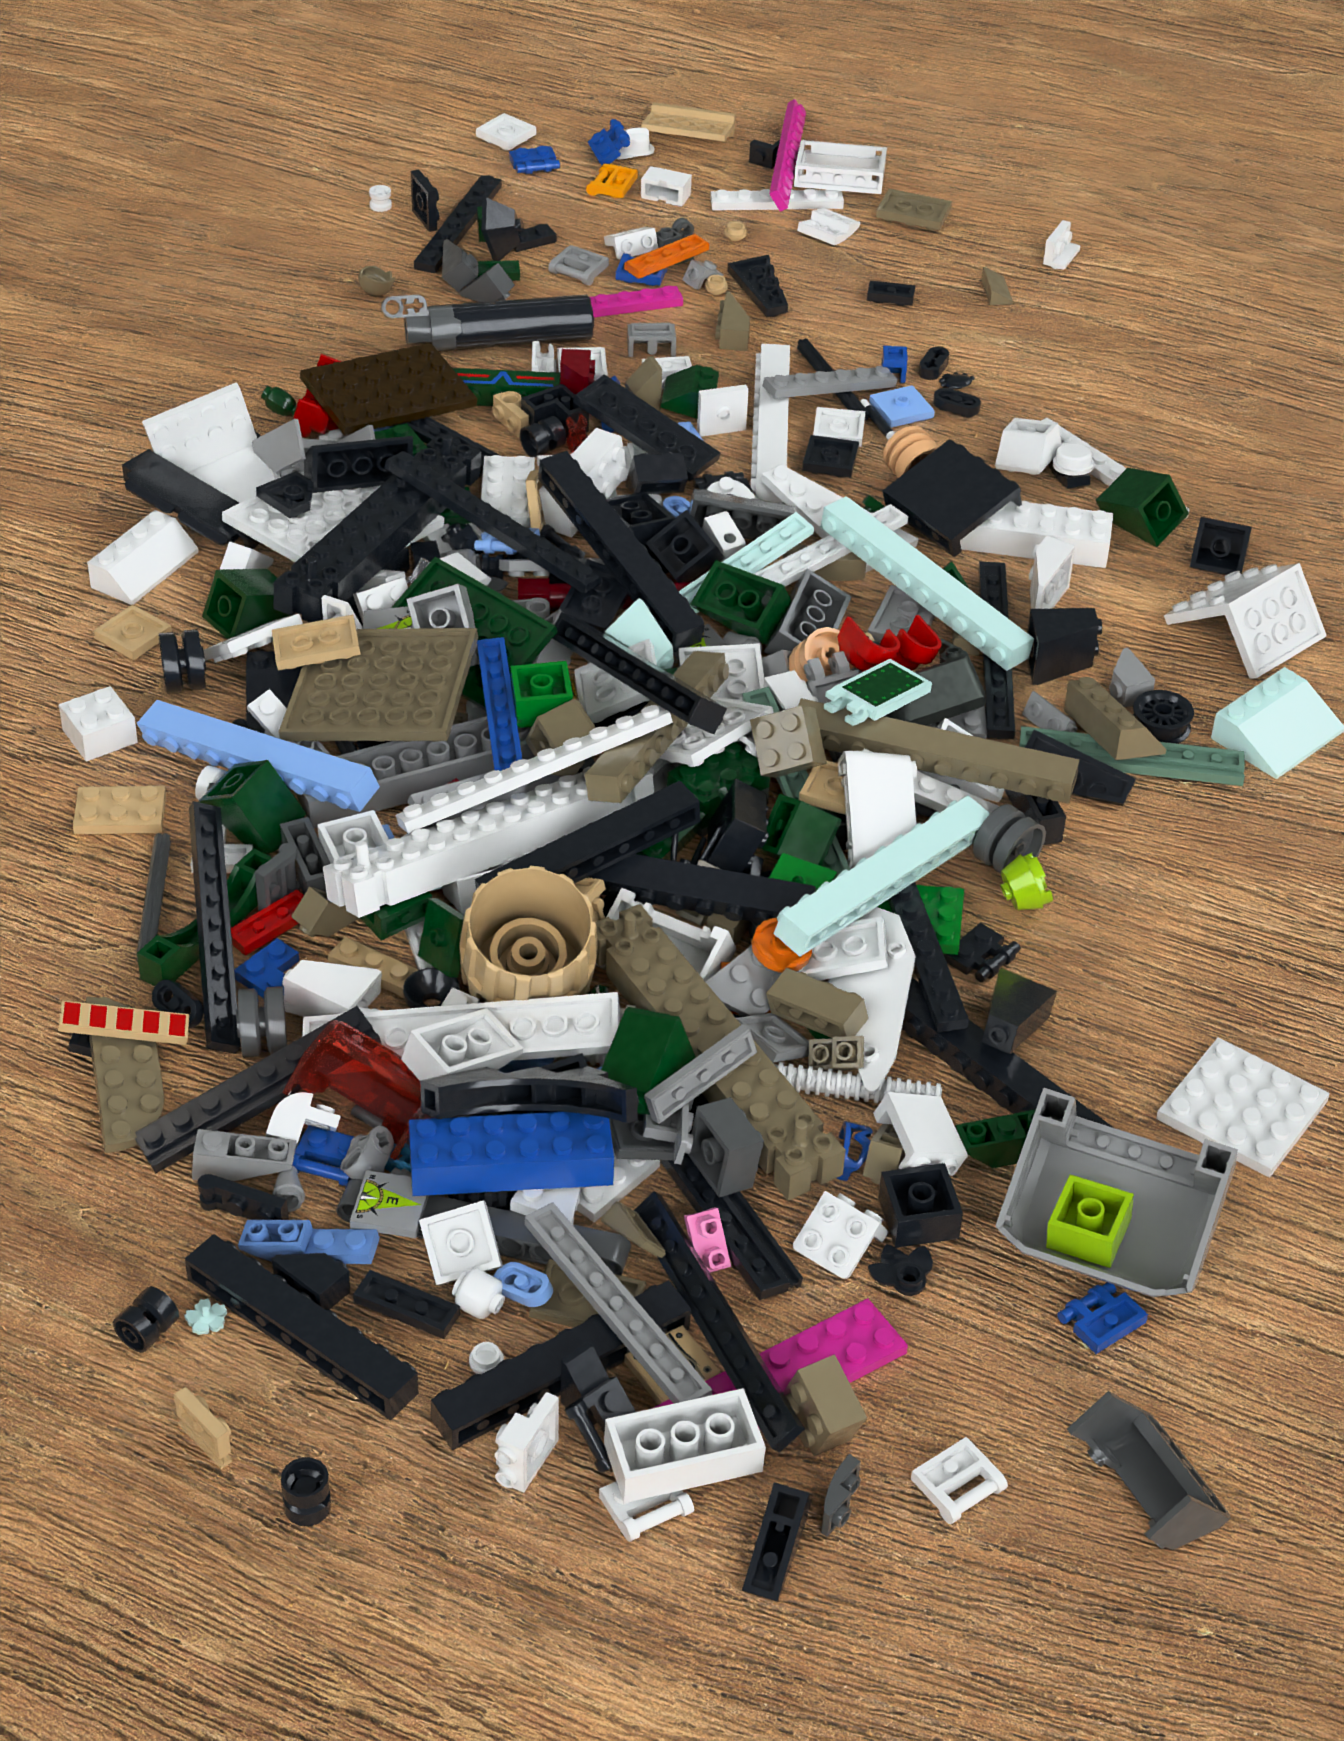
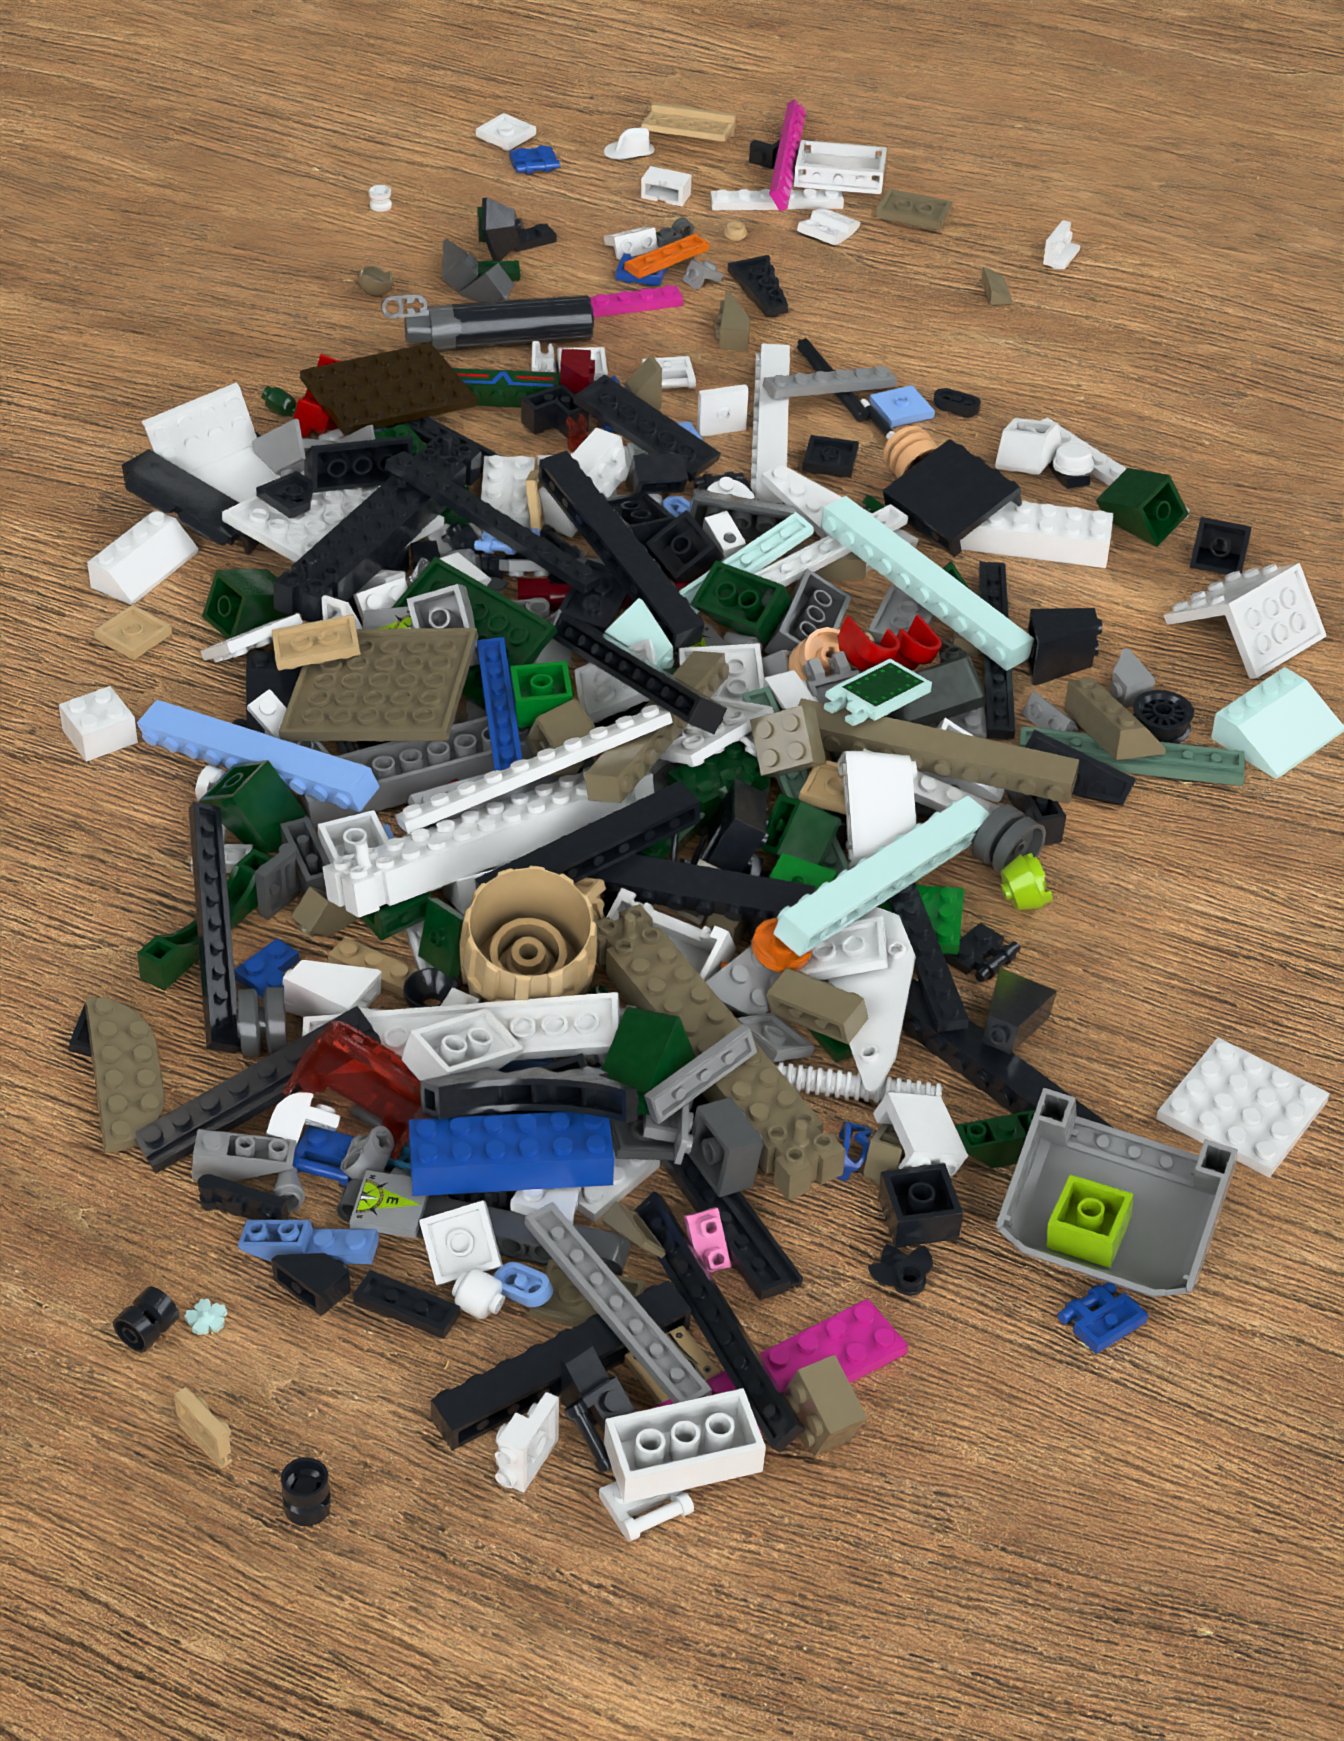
(119, 809): tan plate -> none
(123, 1022): tile -> none
(154, 889): dark grey axle -> none
(181, 1002): black plate -> none
(185, 660): black wheel -> none
(244, 558): white slope -> none
(266, 924): red plate -> none
(303, 1326): black brick -> none
(424, 200): black plate -> none
(457, 223): black plate -> none
(485, 1357): white plate -> none
(508, 411): tan plate -> none
(543, 436): black wheel -> none
(580, 259): light grey plate -> none
(608, 143): blue plate -> none
(618, 182): light orange plate -> none
(651, 334): light grey window -> none
(683, 389): dark green slope -> none
(716, 284): tan plate -> none
(777, 1541): black slope -> none
(837, 1053): dark tan slope -> none
(838, 1234): white bracket -> none
(838, 1495): dark grey slope -> none
(839, 424): white plate -> none
(891, 293): black plate -> none
(895, 360): blue panel -> none
(933, 363): black beam -> none
(951, 1471): white plate -> none
(956, 380): black piece -> none
(1050, 572): white slope -> none
(1152, 1469): dark grey windscreen -> none

